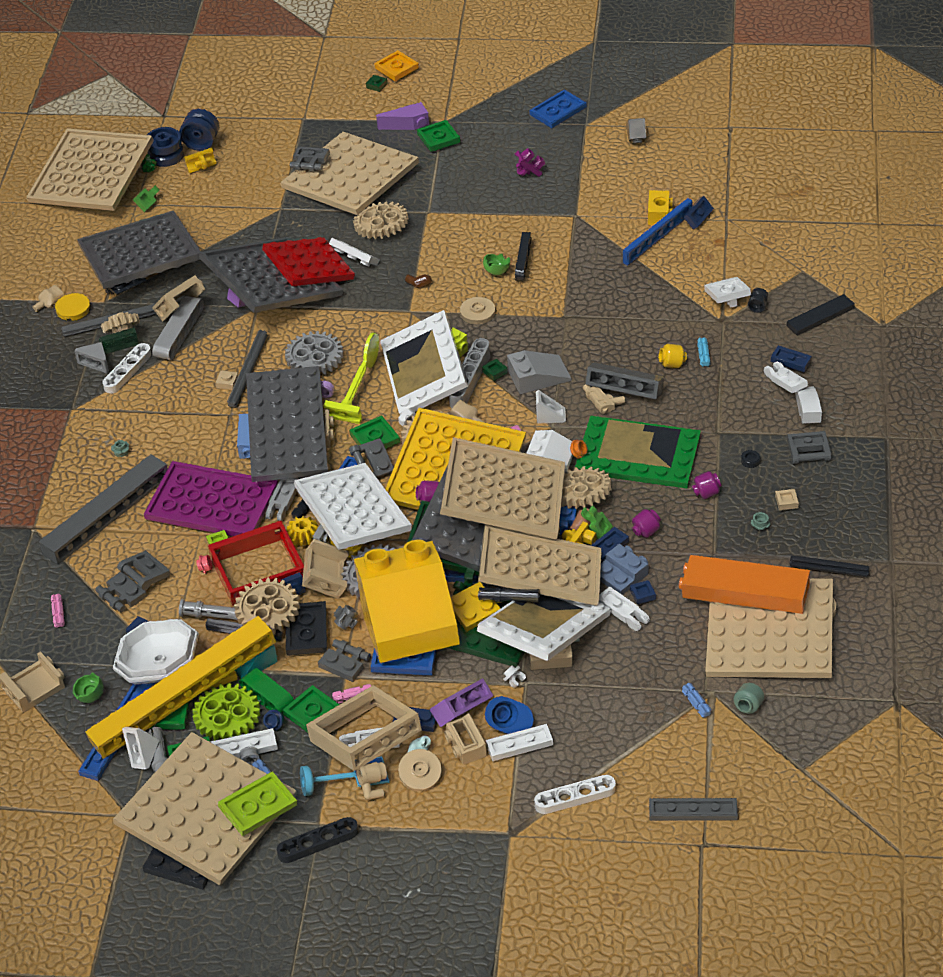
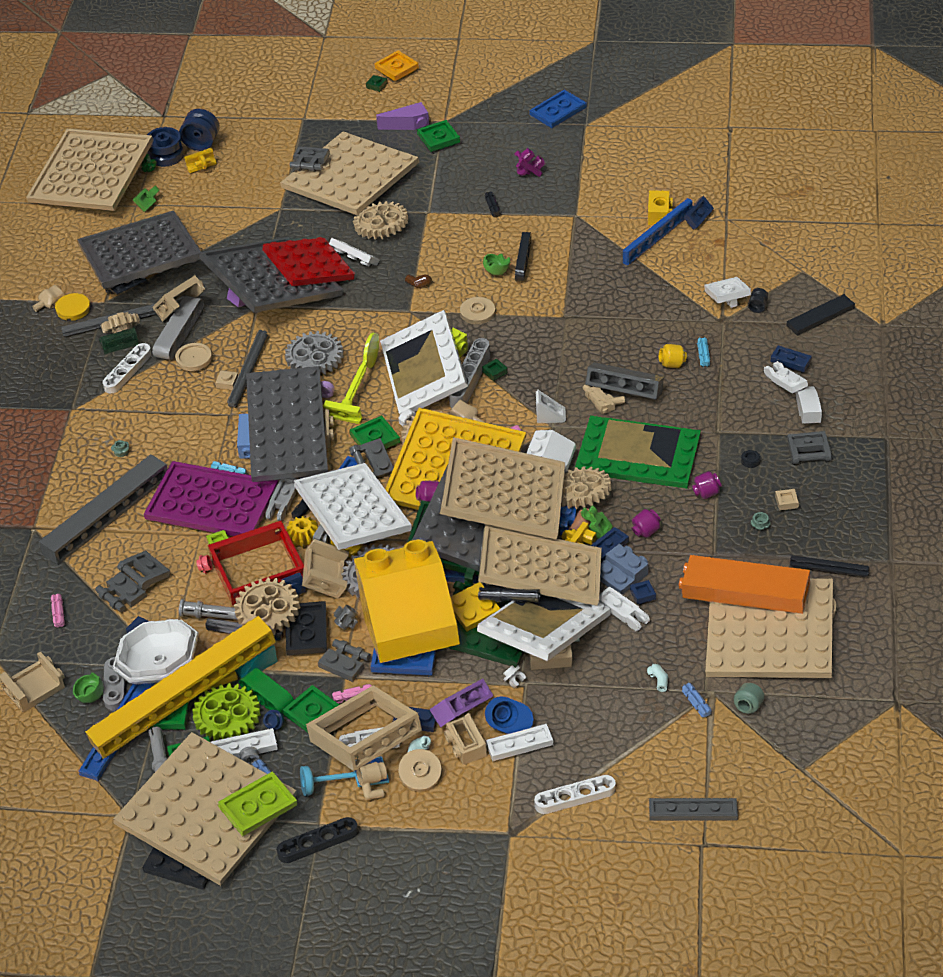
(92, 357): light grey slope -> none
(113, 686): none -> light grey plate
(140, 747): white slope -> none
(193, 356): none -> tan piece
(226, 467): none -> medium azure axle
(492, 204): none -> black axle
(536, 370): light grey slope -> none
(578, 448): orange plate -> none
(636, 130): slope -> none
(661, 675): none -> light aqua arm

